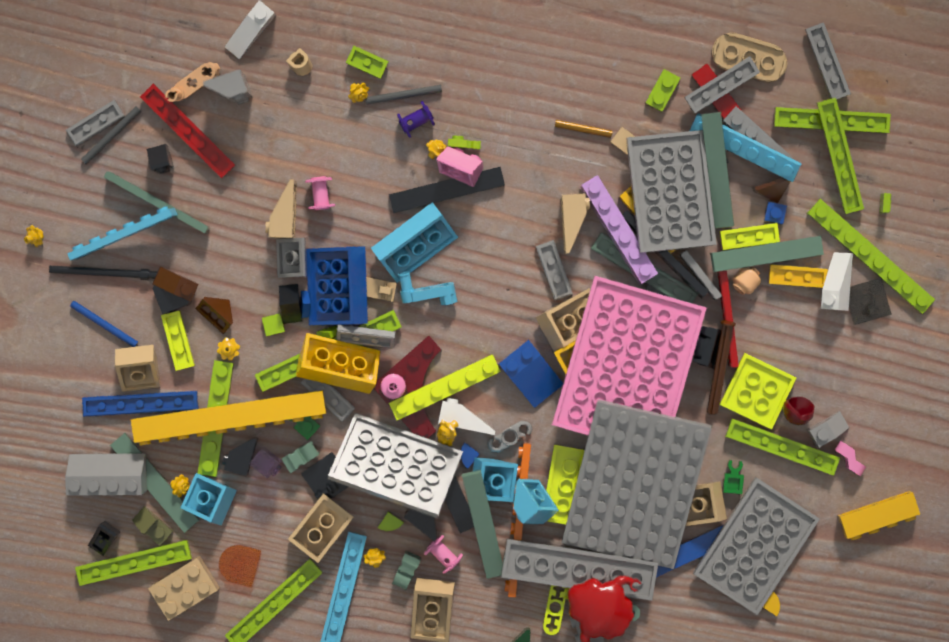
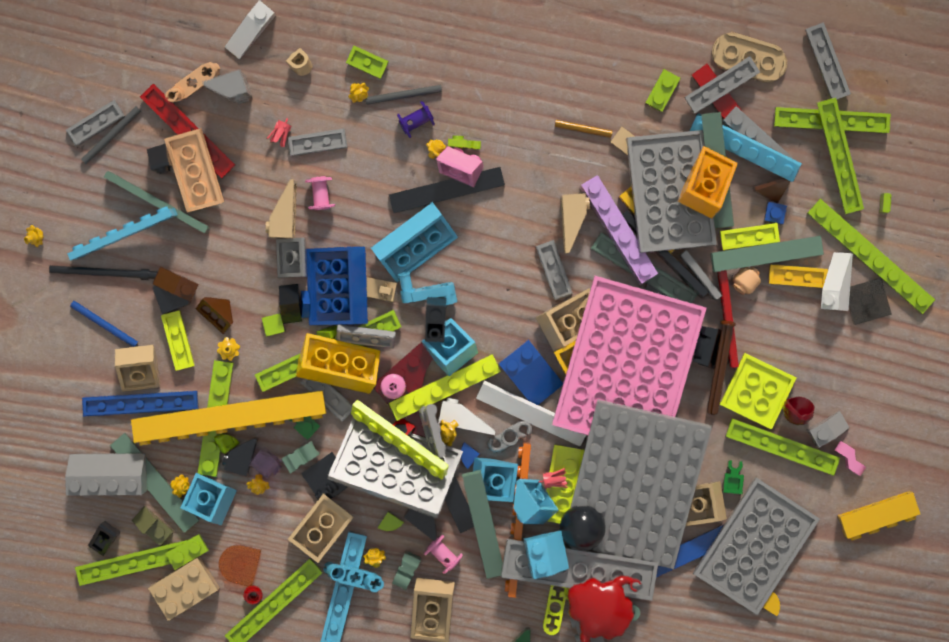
(187, 551): none -> lime plate
(194, 170): none -> light nougat plate
(225, 442): none -> lime tile
(252, 599): none -> red plate
(258, 485): none -> yellow plant
(280, 128): none -> coral piece
(317, 142): none -> light grey tile
(342, 575): none -> medium azure beam
(403, 442): none -> neon yellow plate
(404, 426): none -> tile
(432, 430): none -> light grey plate
(435, 319): none -> black slope
(454, 351): none -> medium azure slope
(525, 411): none -> white tile
(546, 554): none -> medium azure slope
(553, 479): none -> coral piece
(582, 528): none -> black piece
(708, 182): none -> light orange slope

